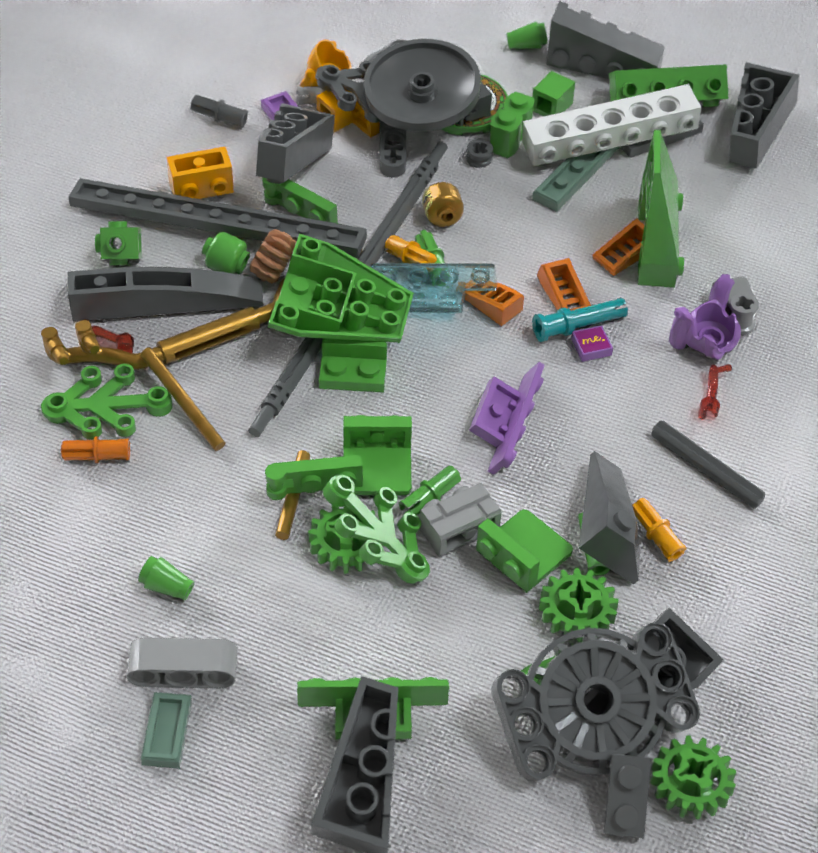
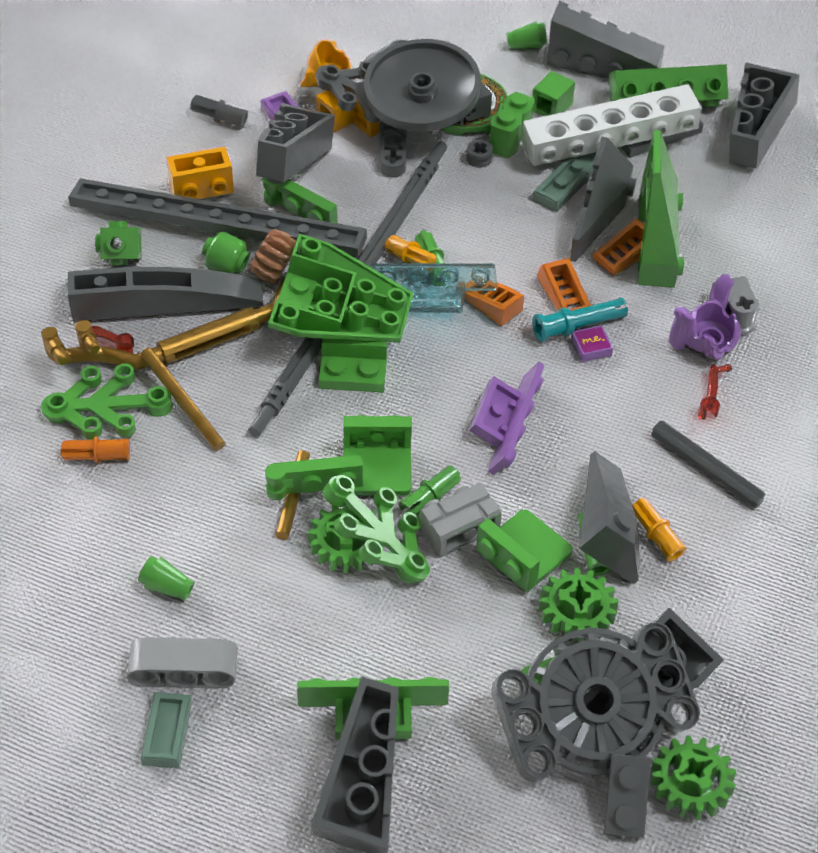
(442, 202): pearl gold head -> none
(604, 195): none -> dark grey wedge

